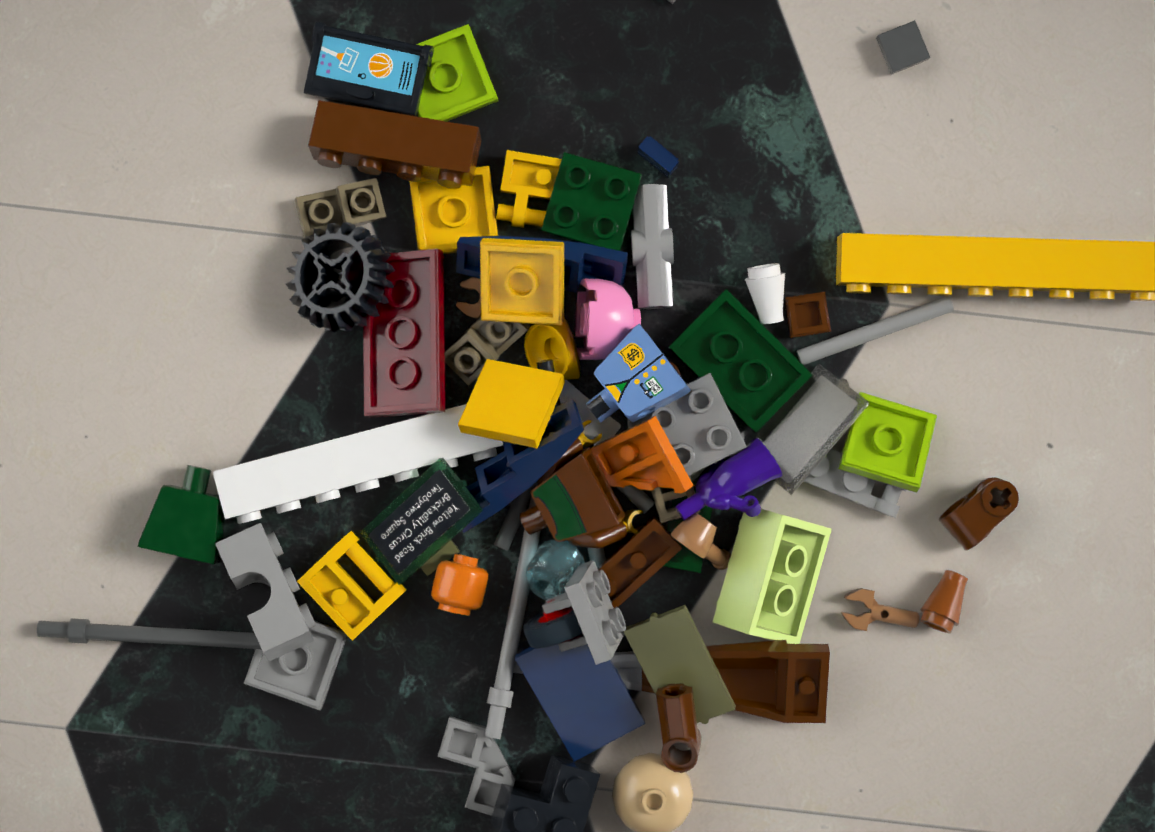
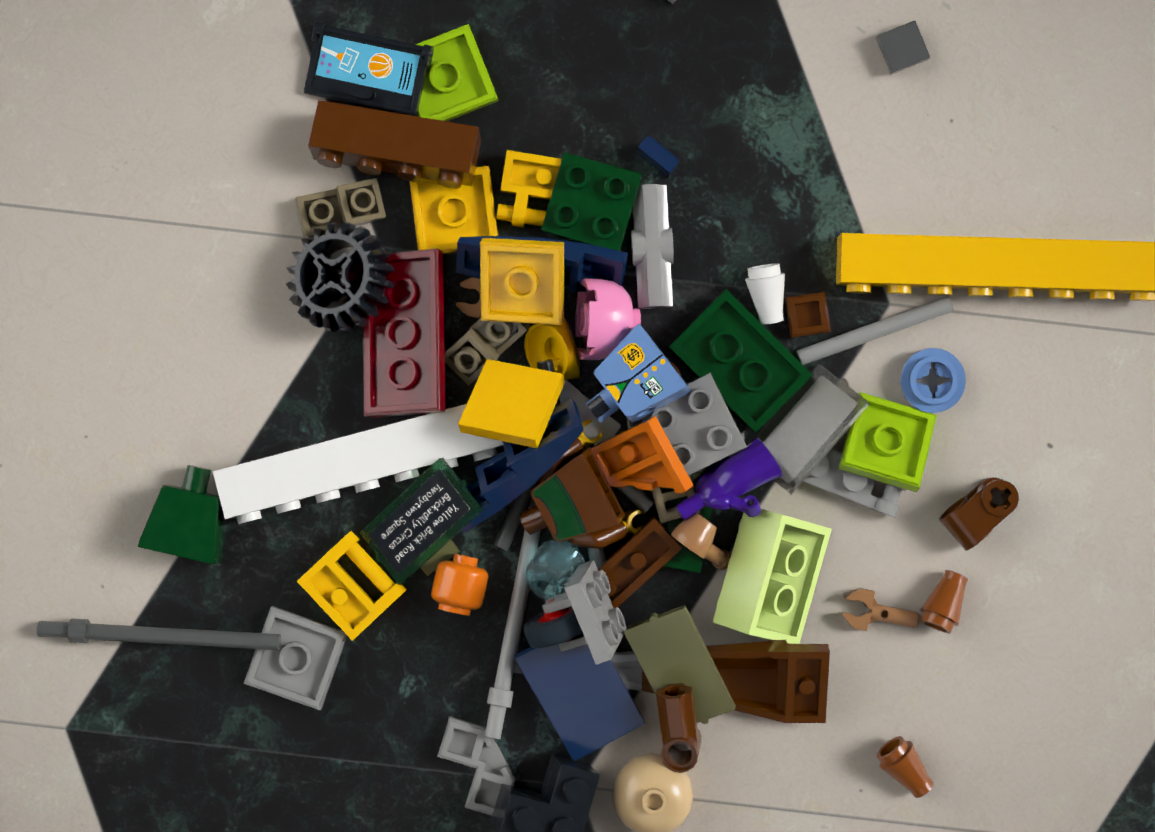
(281, 622): light grey arch -> none
(904, 765): none -> dark orange cone
(945, 366): none -> medium blue gear

